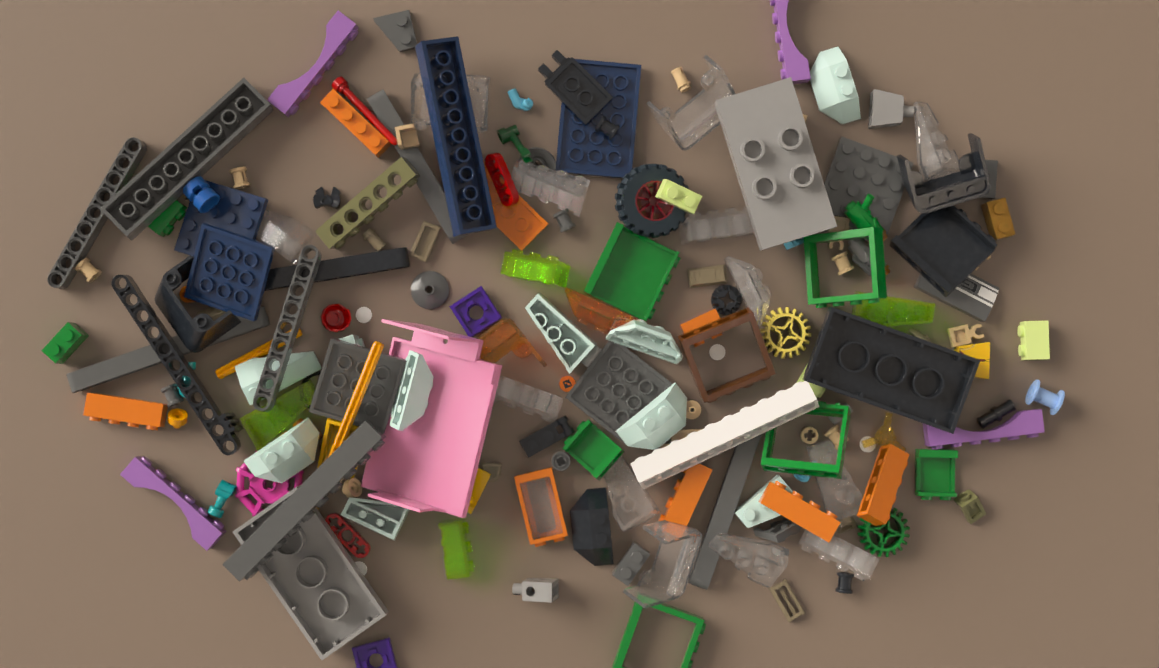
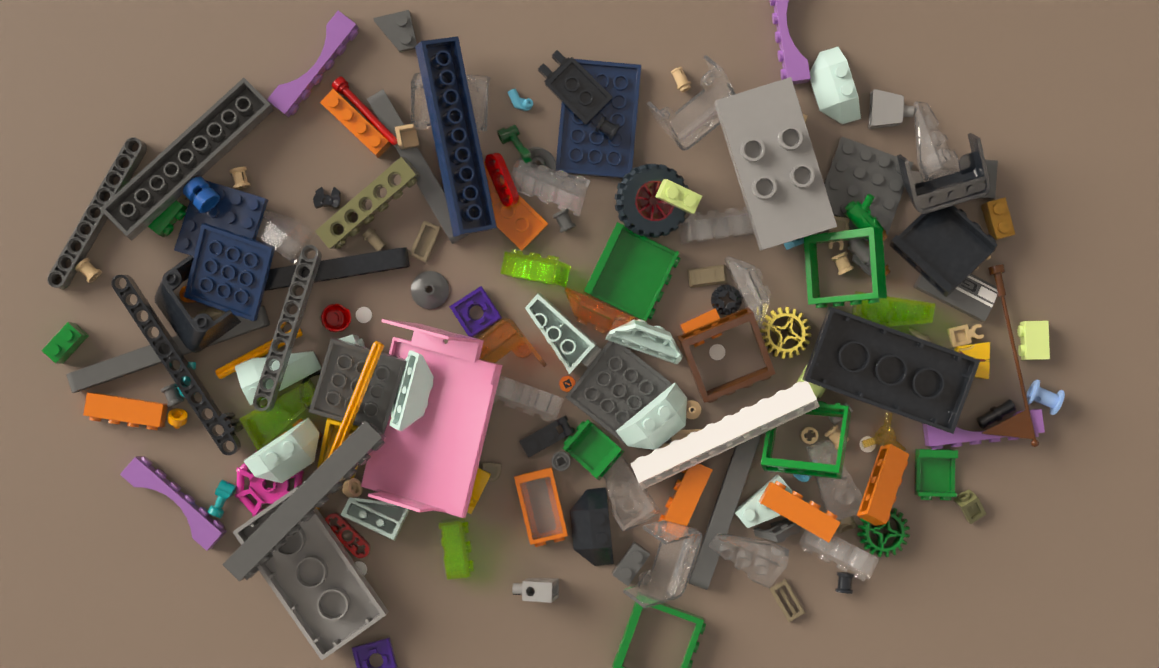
(1020, 424): none -> reddish brown piece

